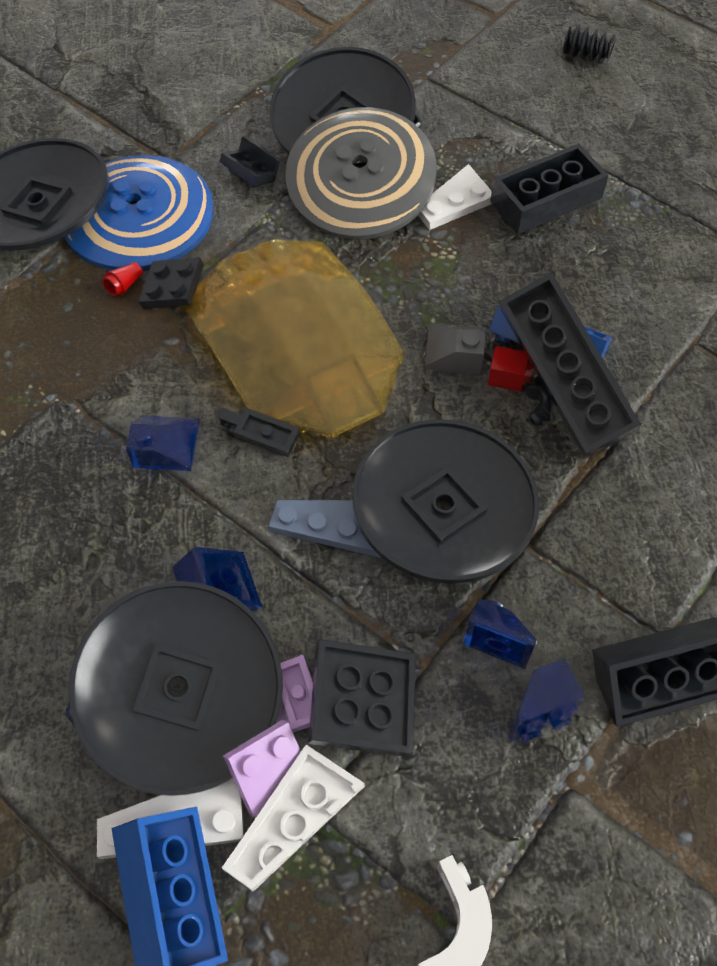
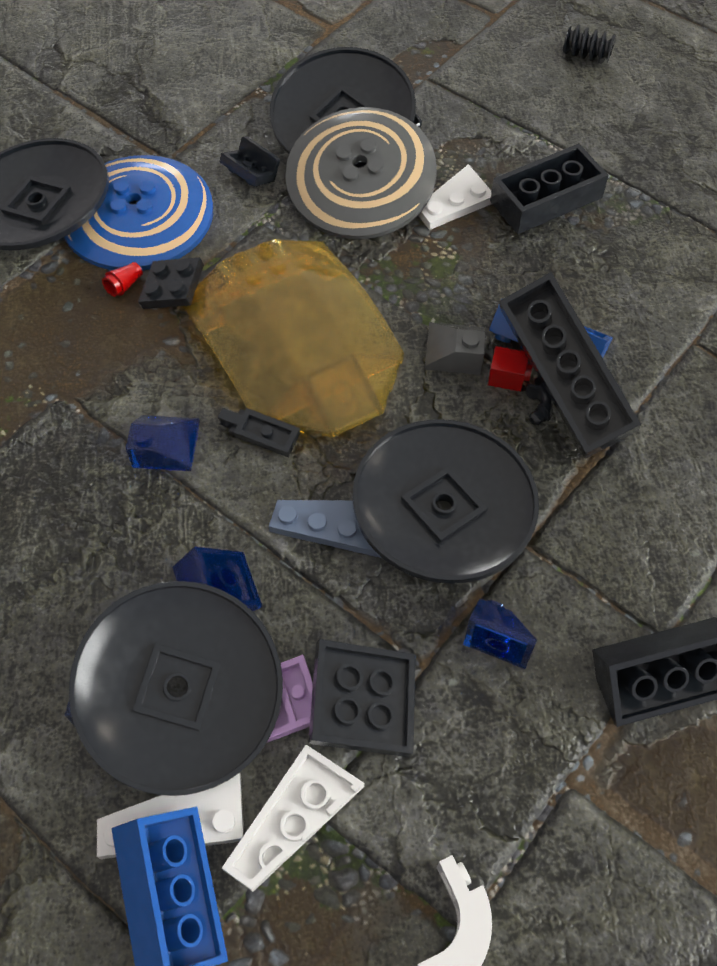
(262, 764): lavender wing -> none
(547, 701): clear blue slope -> none

